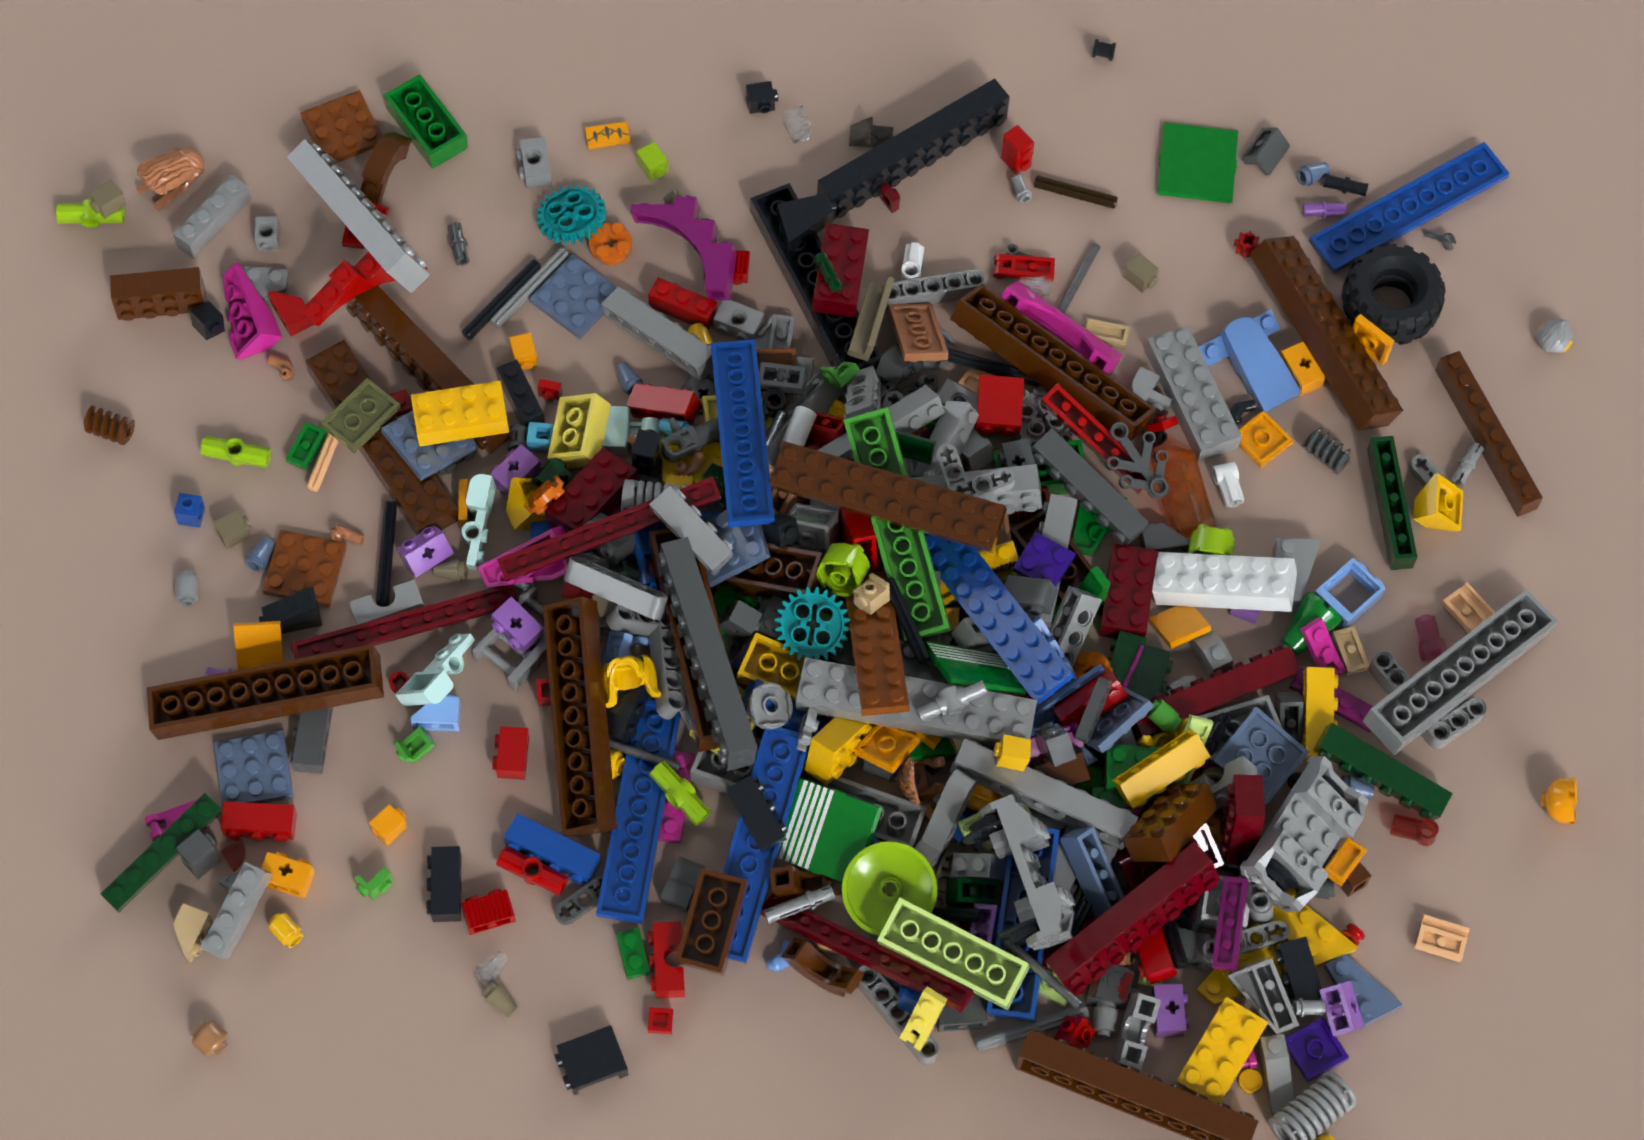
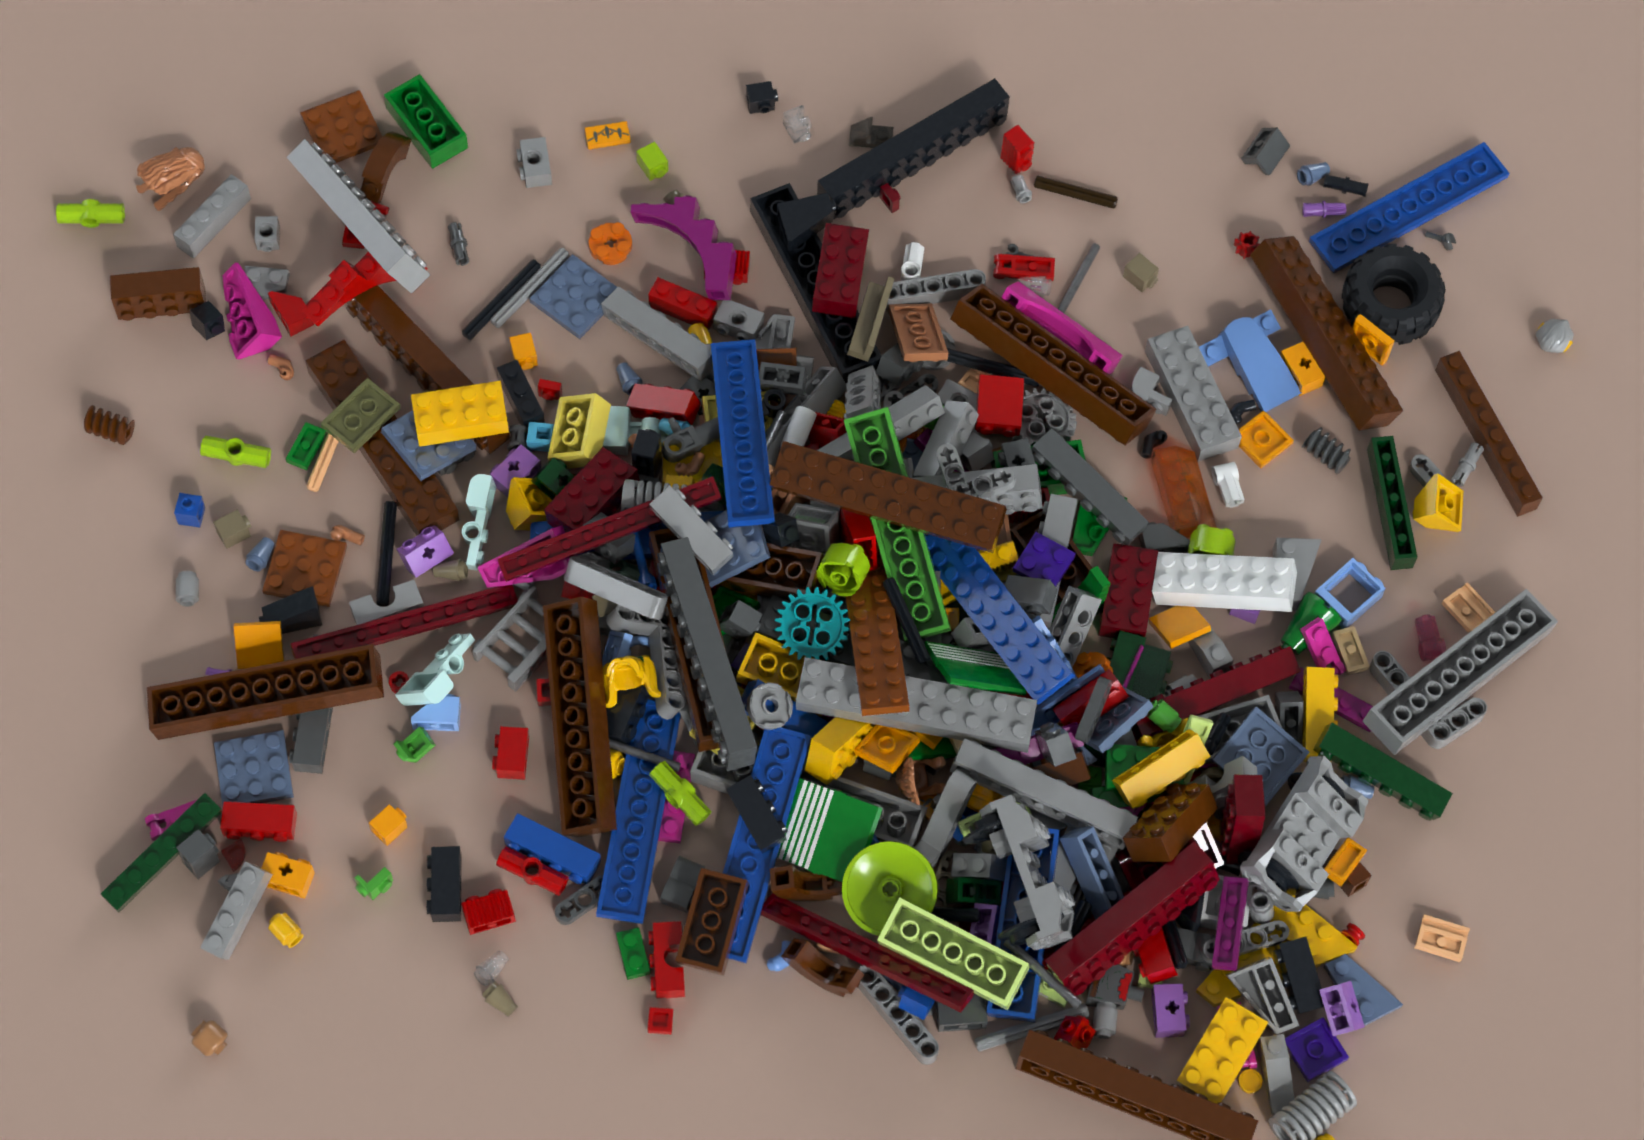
(107, 199): dark tan brick -> none
(191, 927): tan slope -> none
(403, 398): red plate -> none
(463, 510): light orange tile -> none
(513, 613): medium lavender brick -> none
(544, 495): orange plate -> none
(571, 214): teal gear -> none
(591, 1059): black panel -> none
(801, 903): light grey pin -> none
(807, 727): light grey plate -> none
(828, 272): dark green axle -> none
(841, 375): bright green bracket -> none
(872, 594): tan brick -> none
(916, 447): dark green tile -> none
(923, 1018): light yellow plate -> none
(952, 701): light grey pin -> none
(1012, 752): yellow brick -> none
(1087, 429): red brick -> none
(1104, 50): black bush -> none
(1108, 332): tan tile -> none
(1139, 1015): light grey arch -> none
(1140, 463): dark grey plant -> none
(1162, 423): red plate -> none
(1197, 162): green piece -> none
(1308, 1007): light grey pin -> none
(1411, 829): clear red piece -> none
(1561, 800): light orange cylinder -> none

